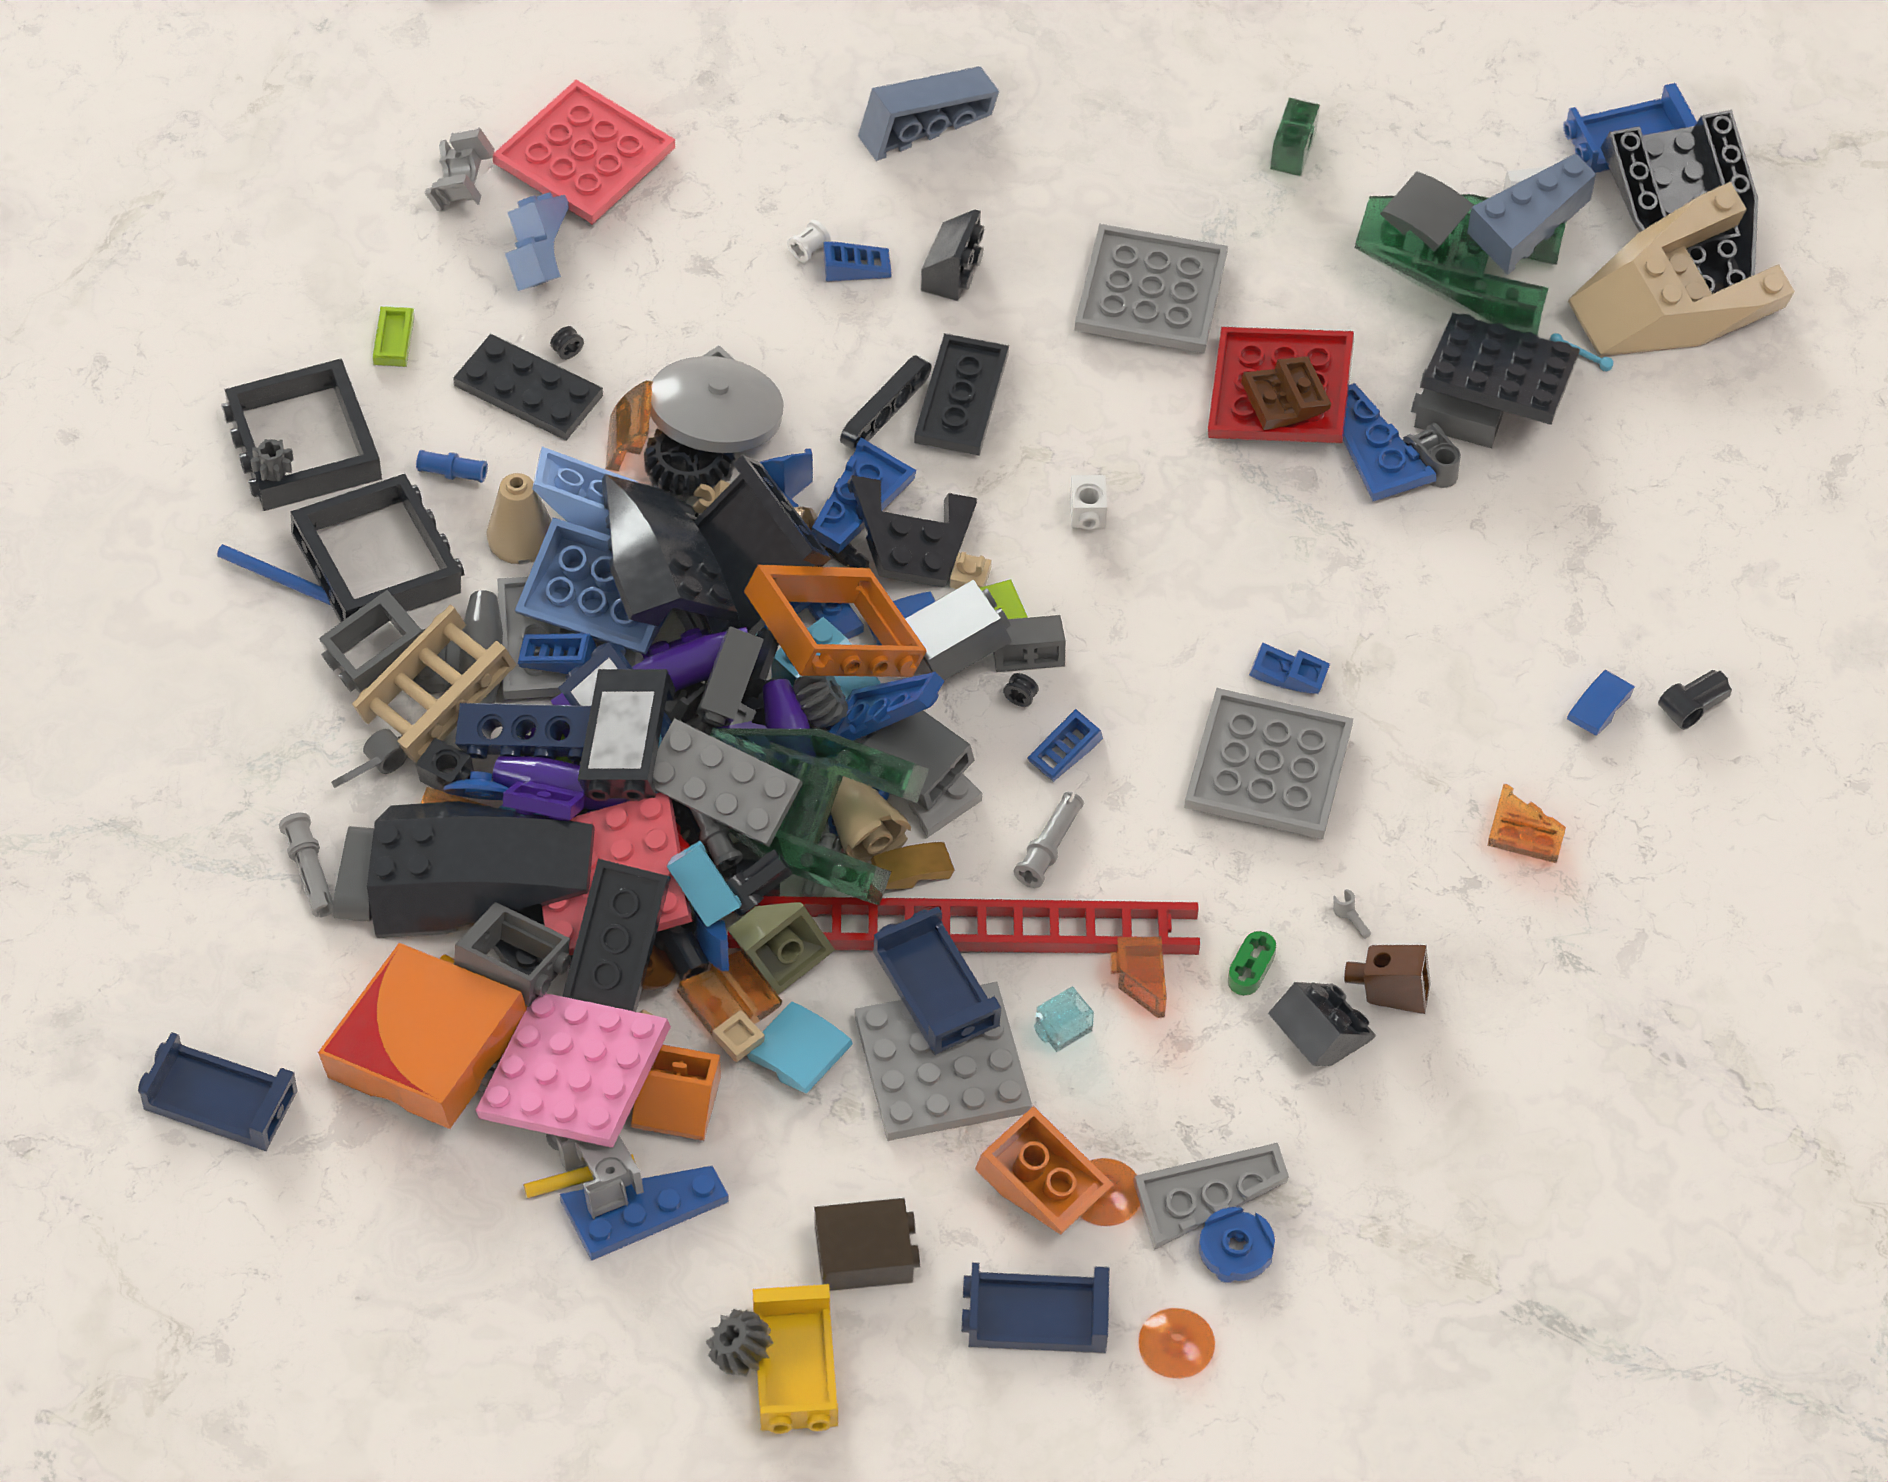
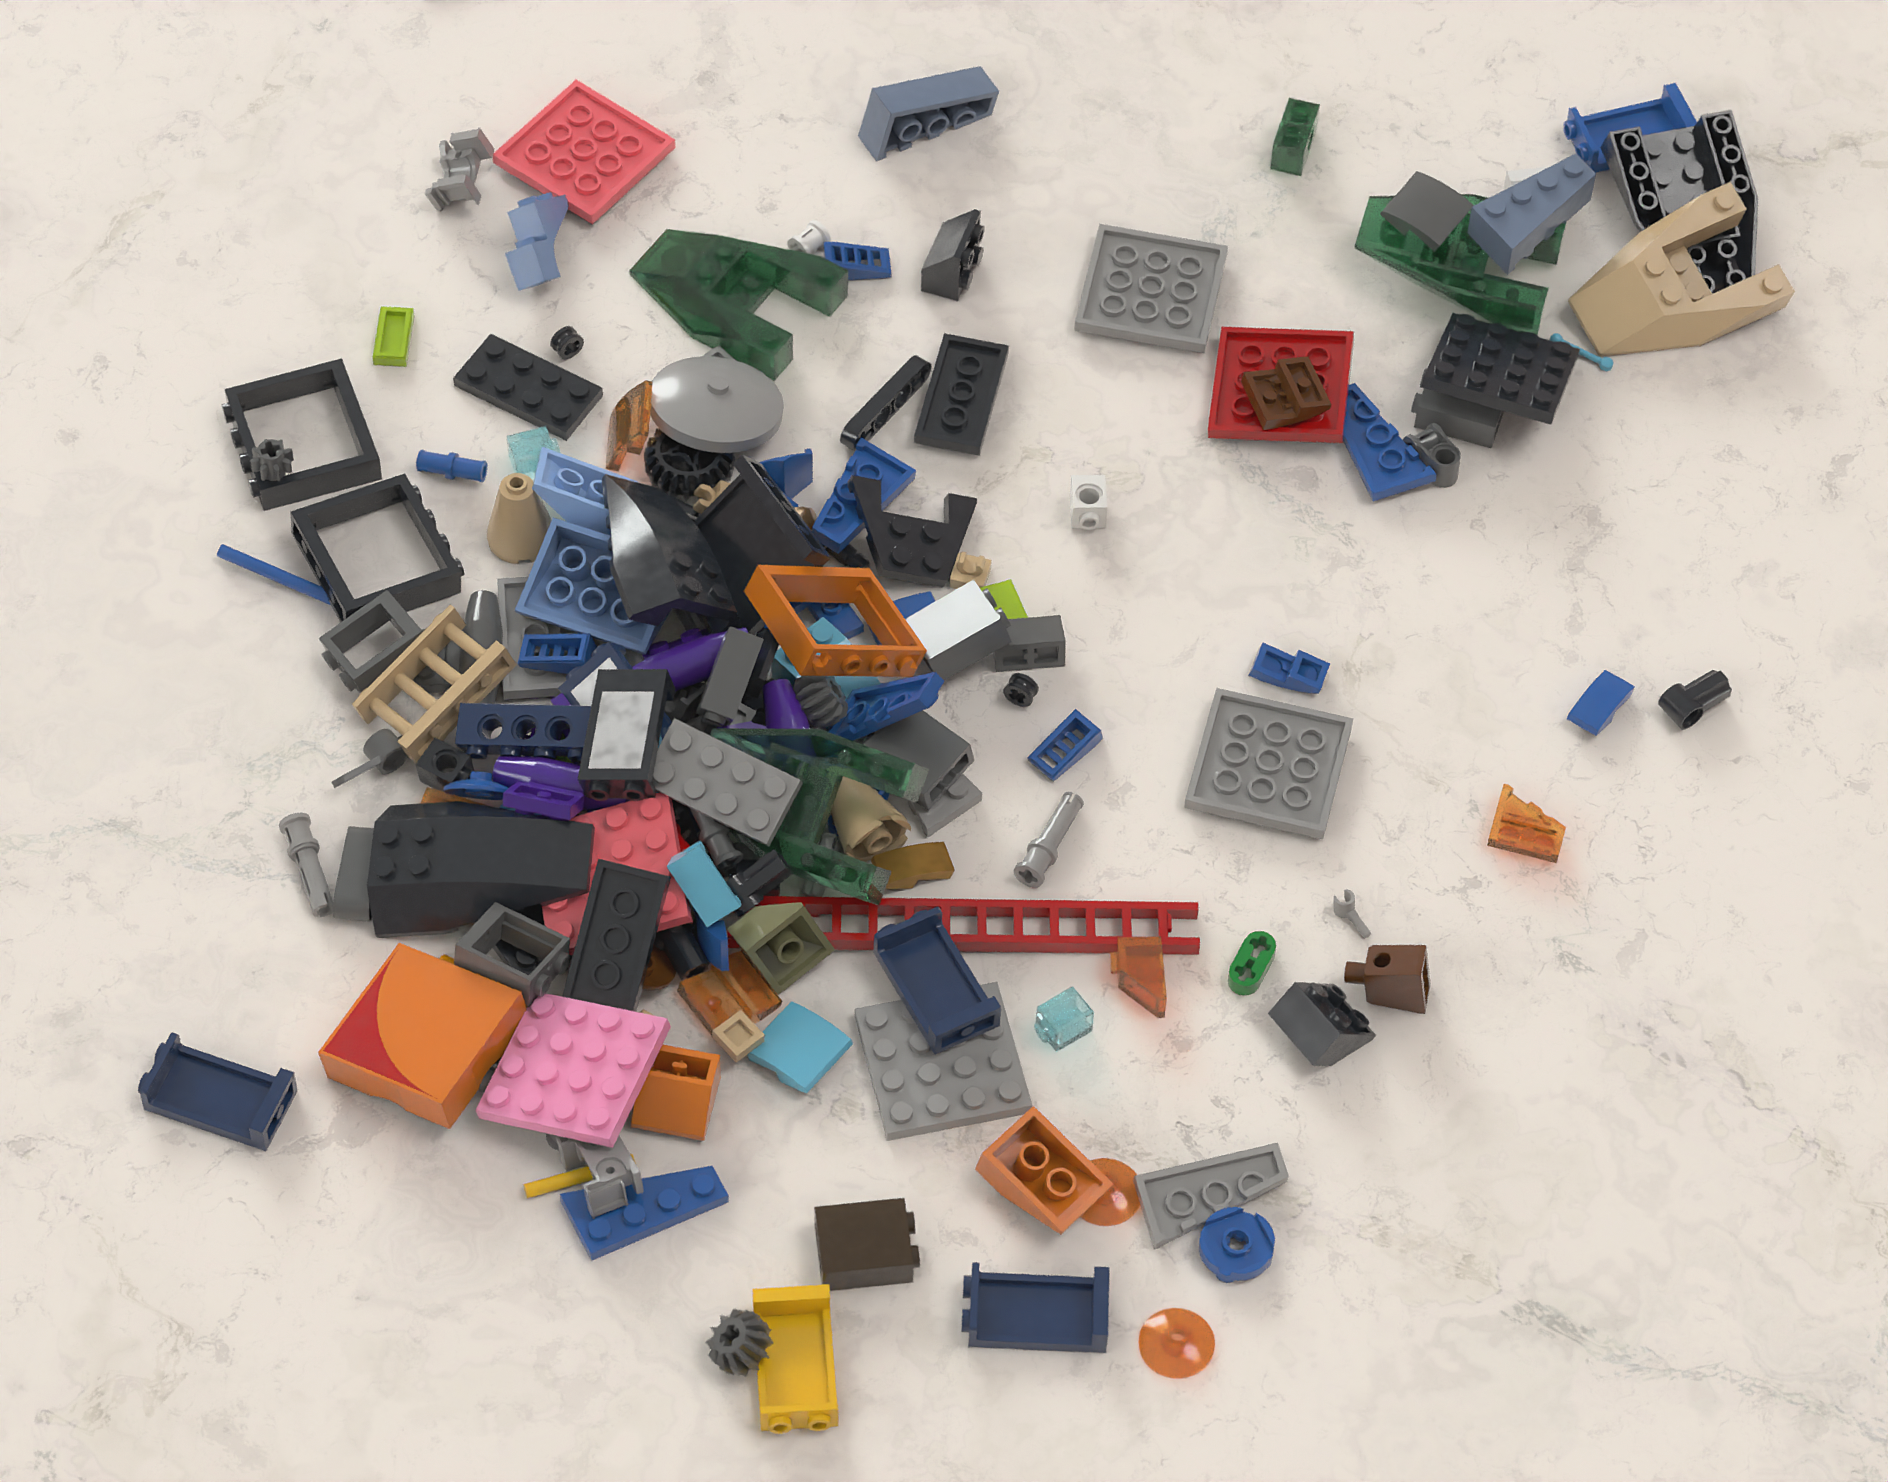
(525, 449): none -> clear light blue brick
(719, 282): none -> clear green wedge

